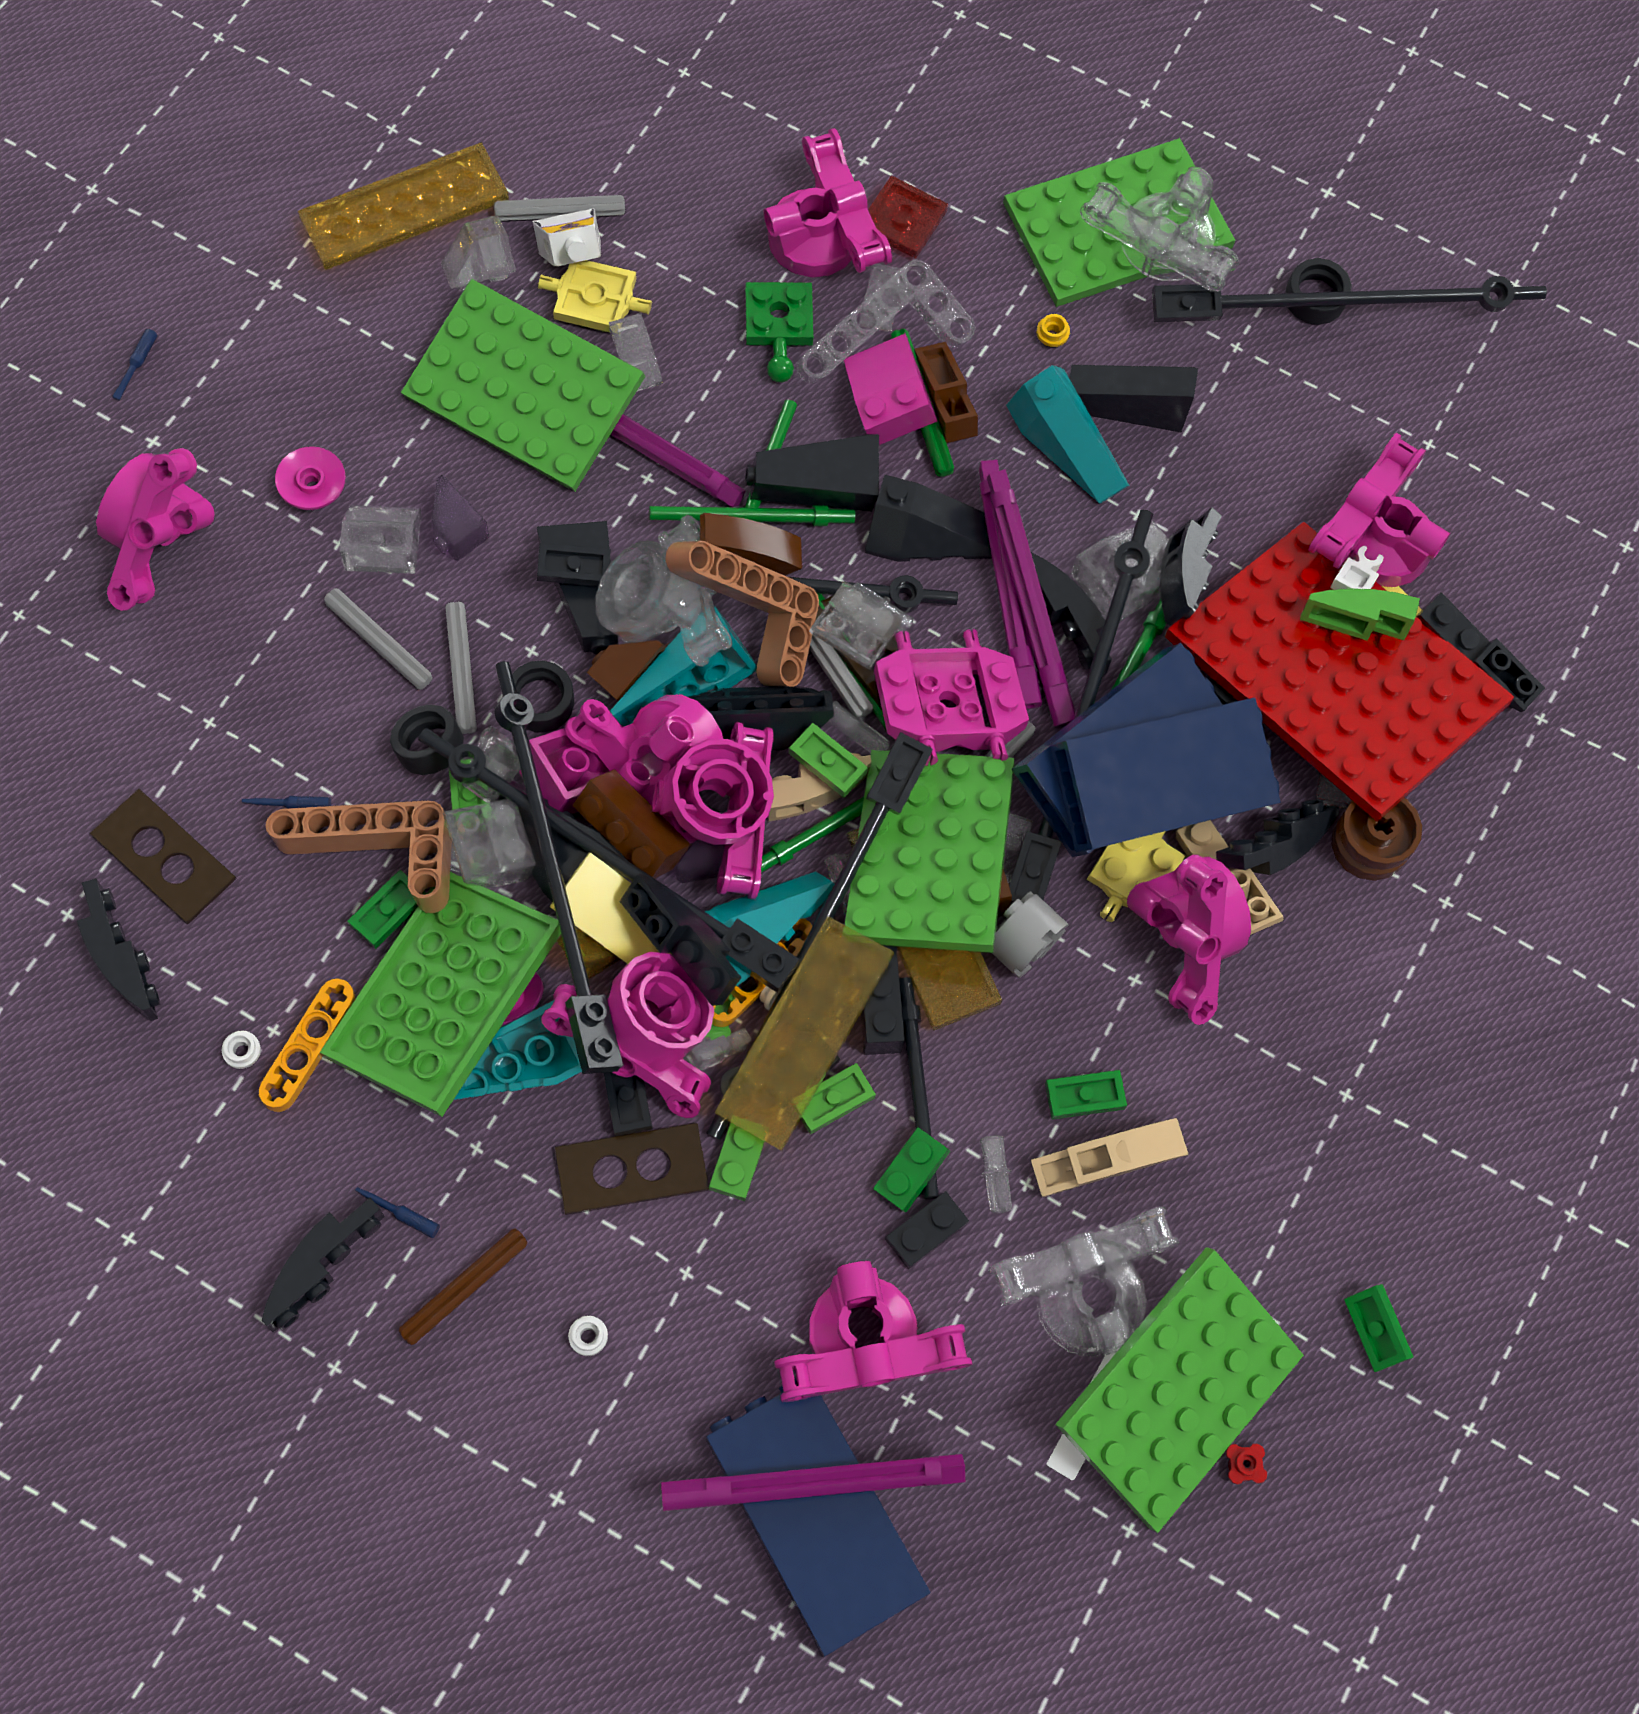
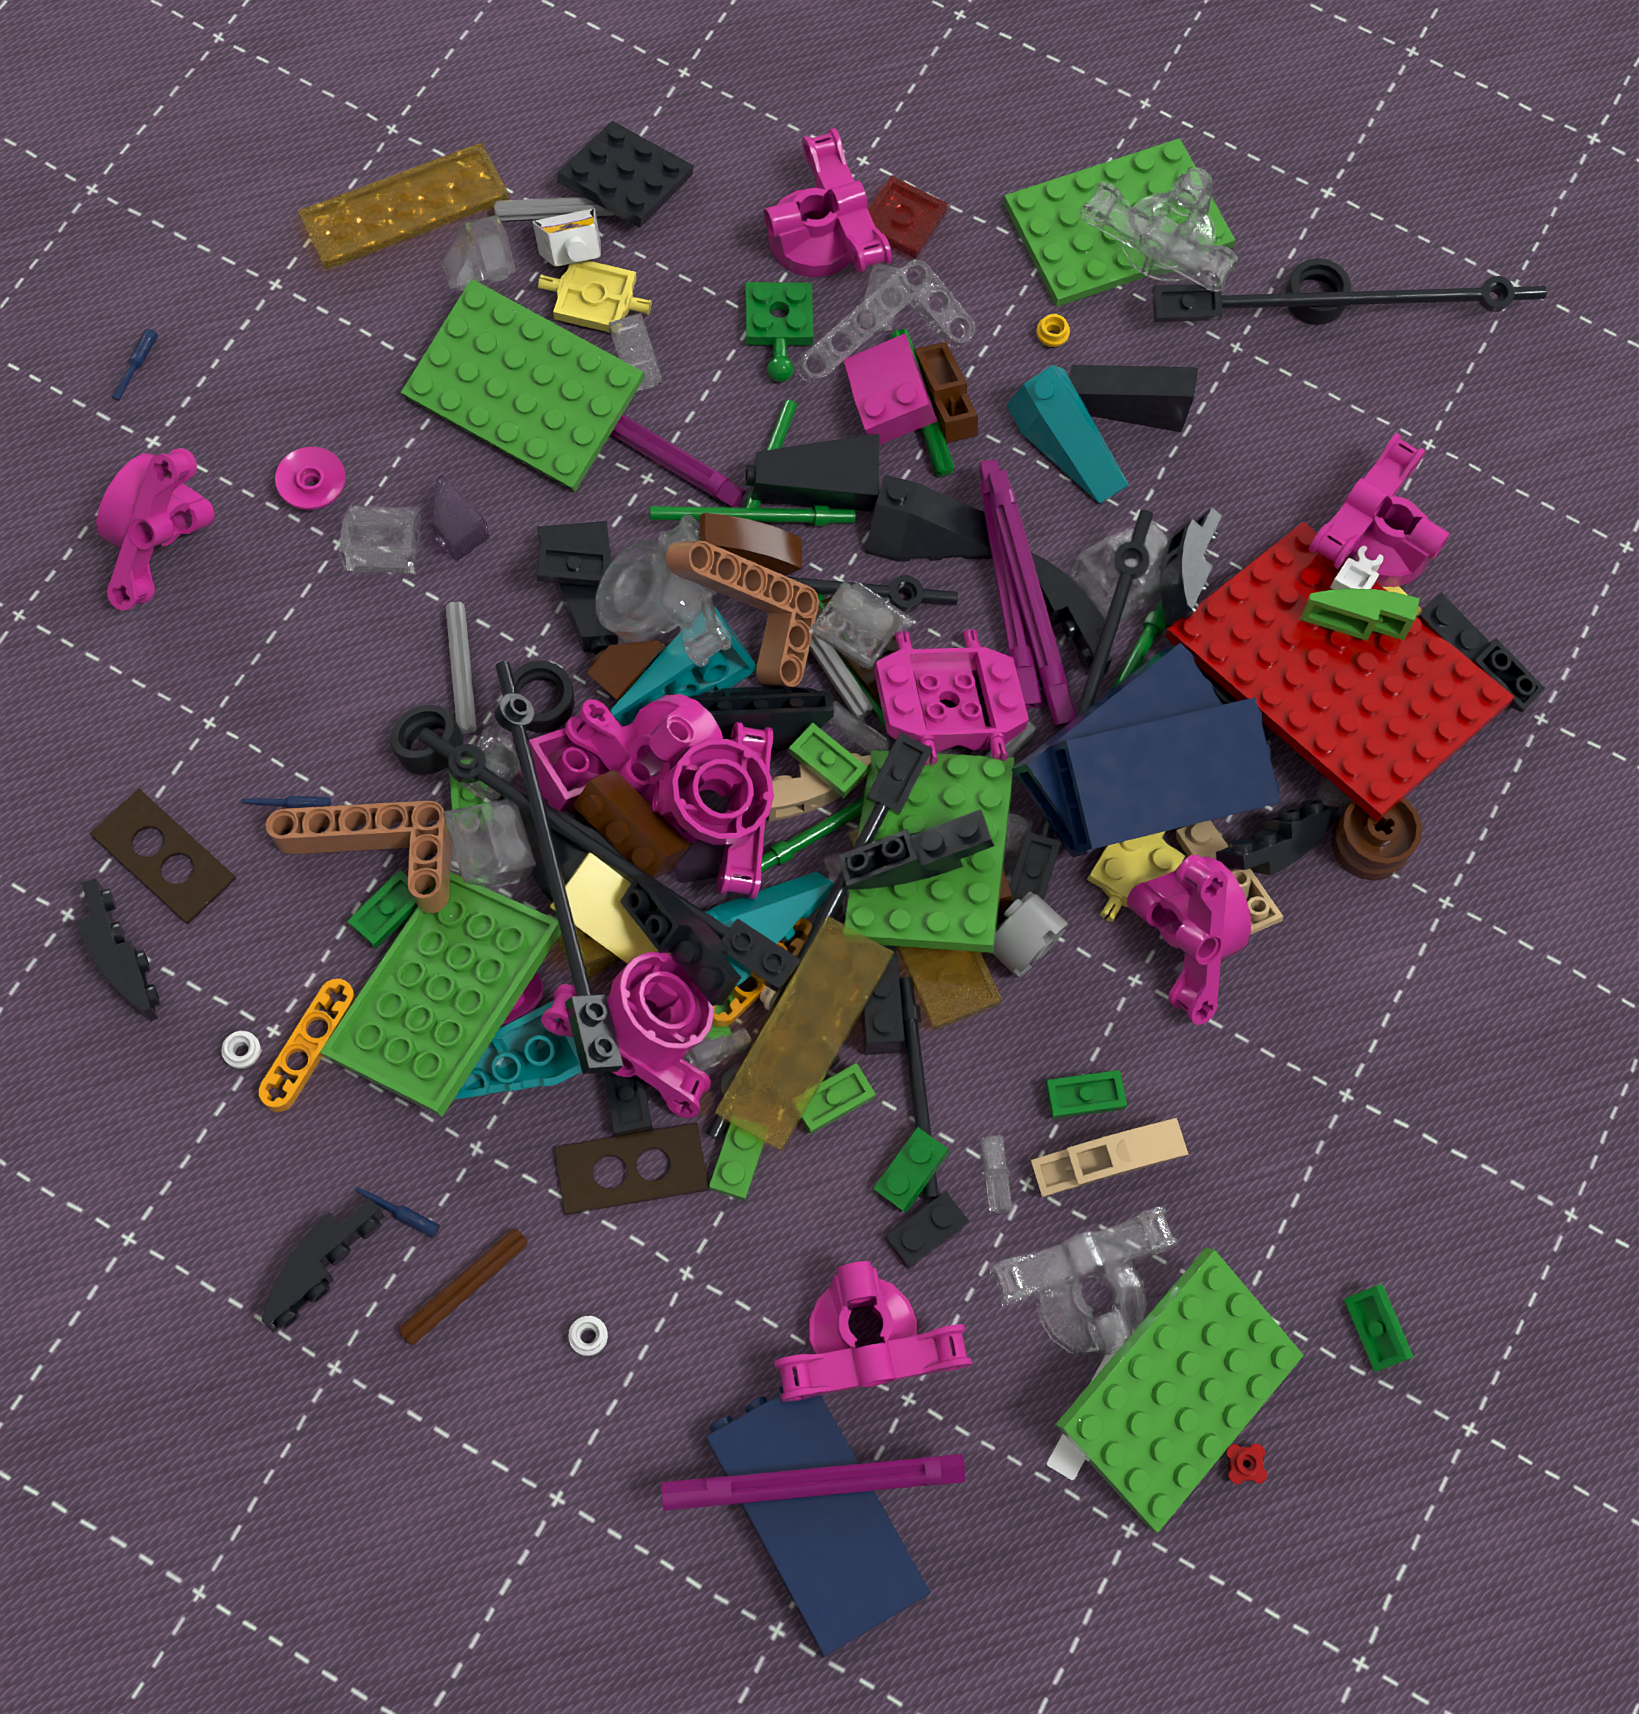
(378, 638): light grey axle -> none
(625, 174): none -> black plate
(912, 858): none -> black slope

